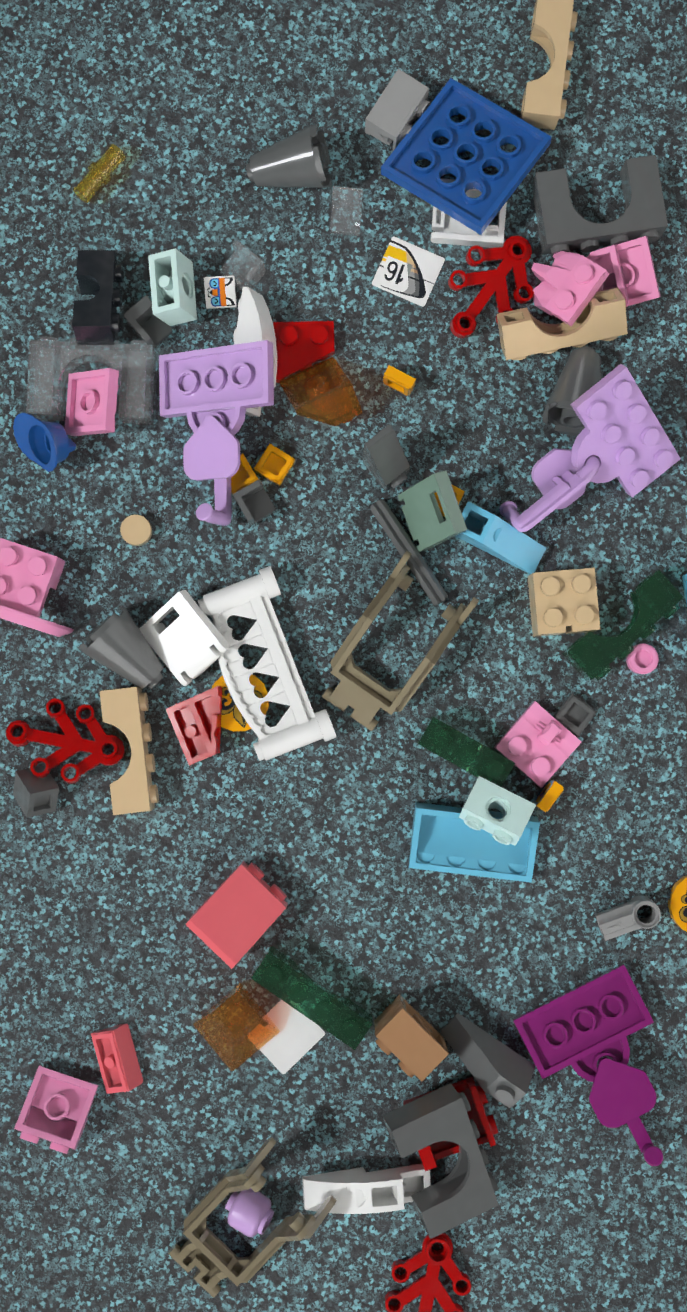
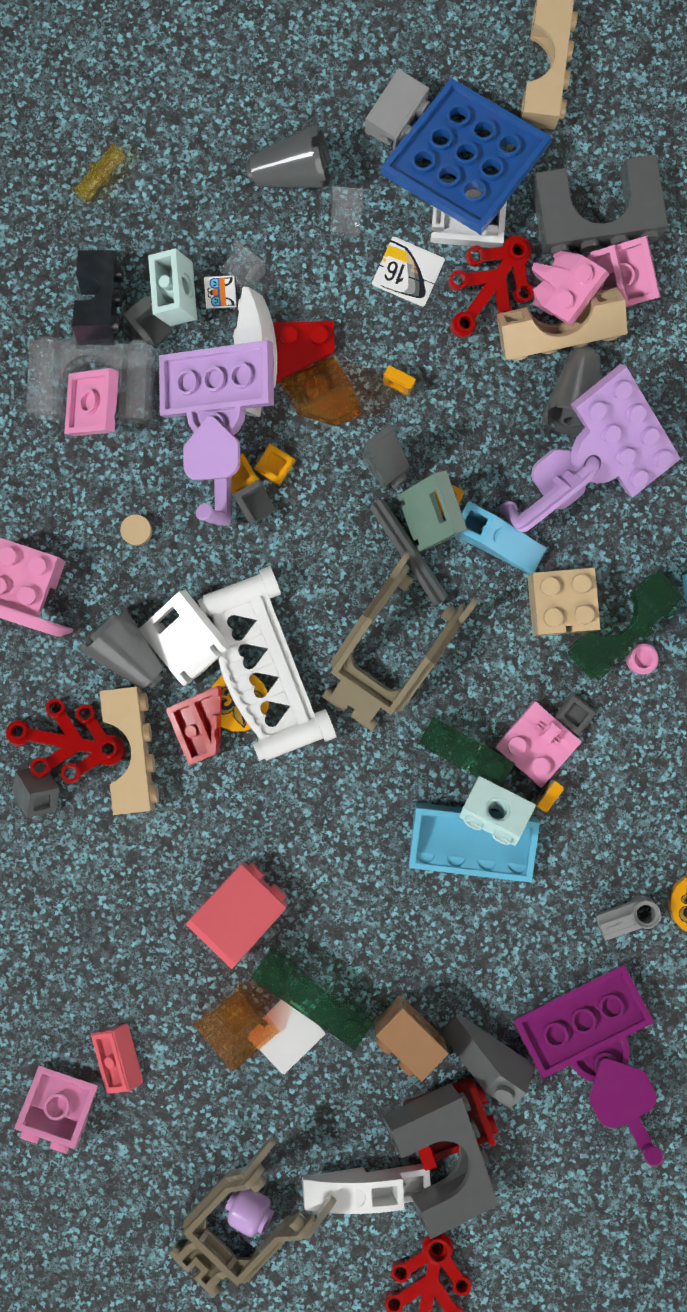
(42, 440): blue piece -> none

